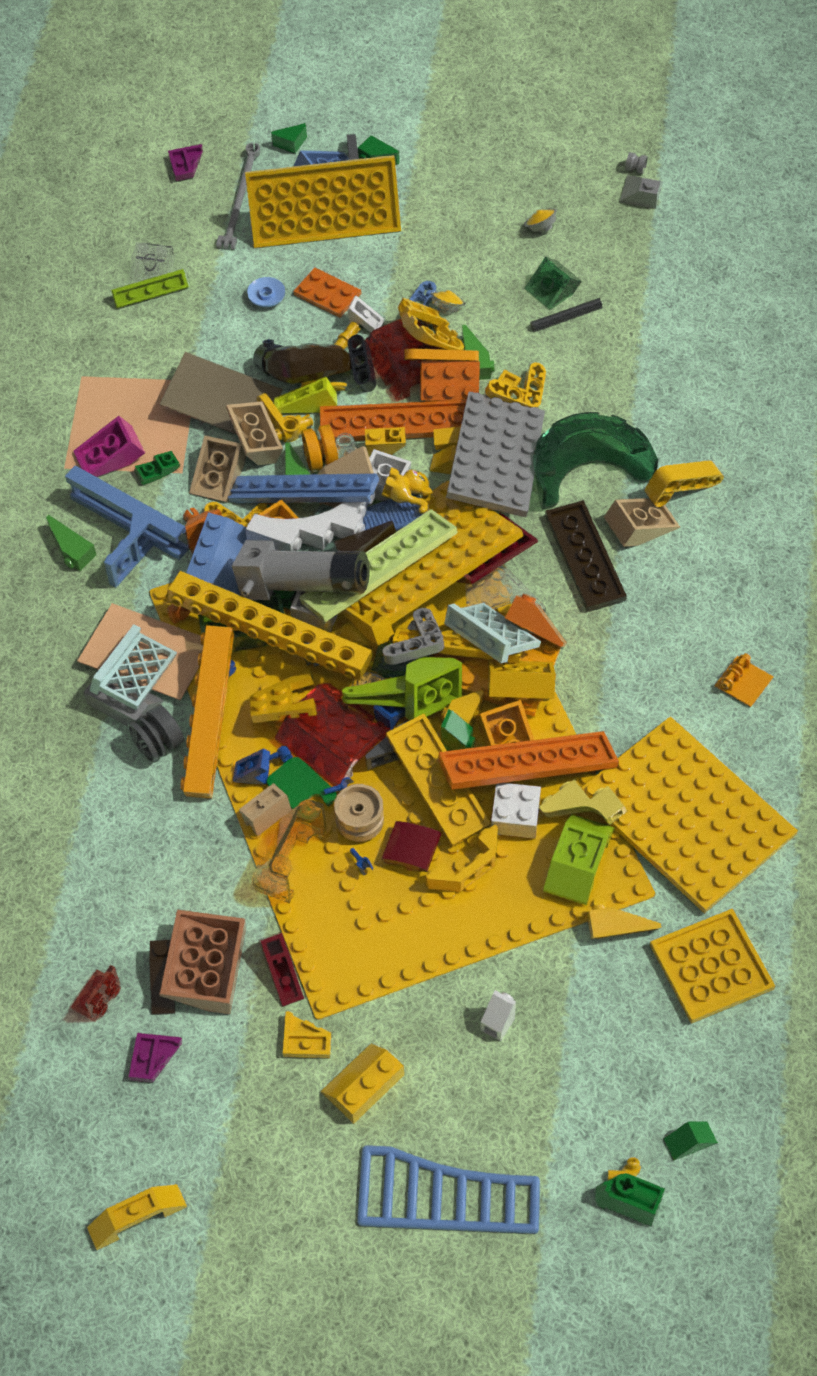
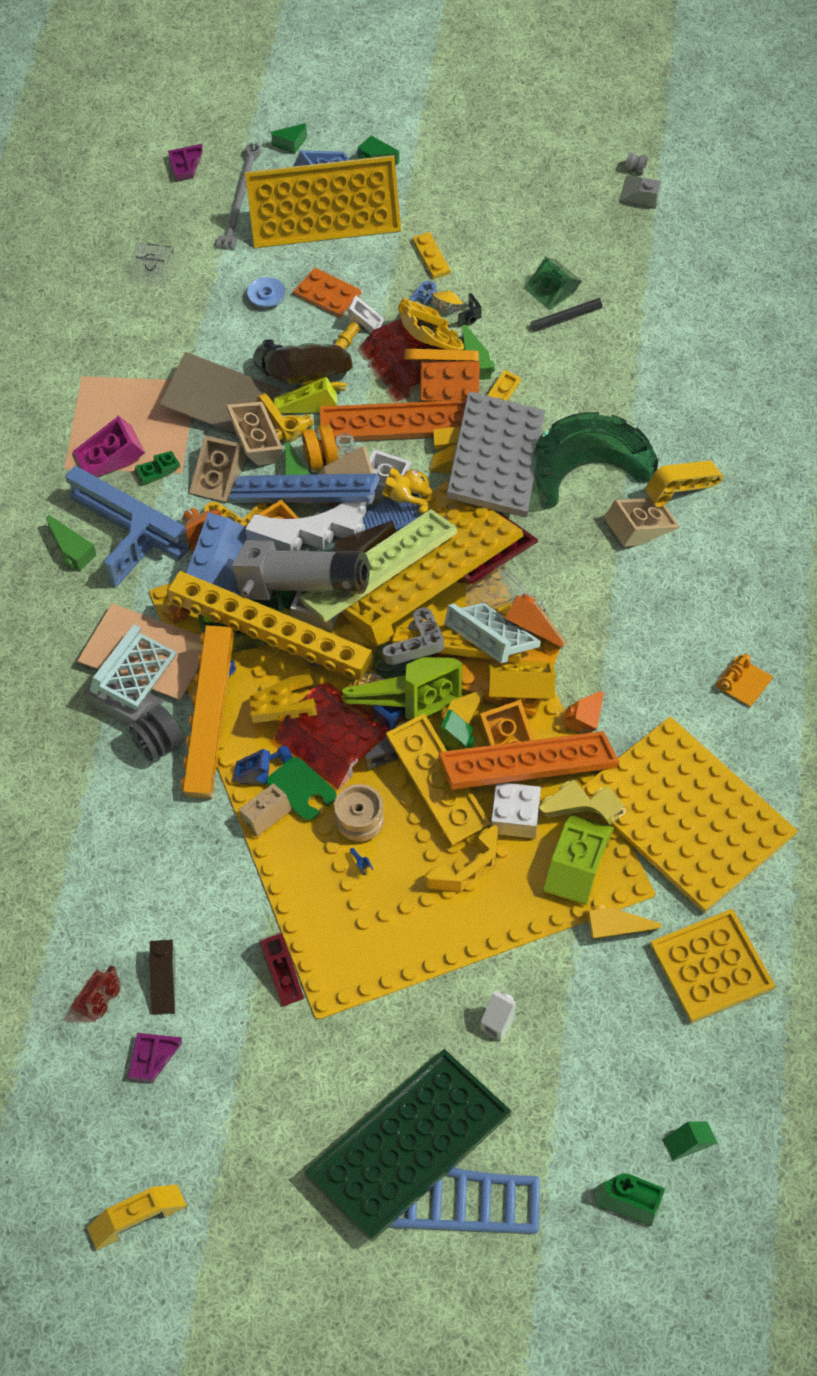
(149, 288): lime tile -> none
(204, 960): nougat slope -> none
(274, 866): clear yellow windscreen -> none
(305, 1039): yellow wing -> none
(339, 787): blue hand -> none
(352, 147): dark grey beam -> none
(357, 356): black beam -> none
(364, 1082): yellow slope -> none
(385, 440): yellow slope -> none
(407, 1144): none -> dark green plate
(411, 846): dark red slope -> none
(431, 255): none -> yellow plate
(471, 315): none -> black bracket
(523, 395): yellow beam -> none
(541, 220): piece -> none
(584, 714): none -> orange slope
(585, 555): dark brown plate -> none
(632, 1167): yellow arm -> none

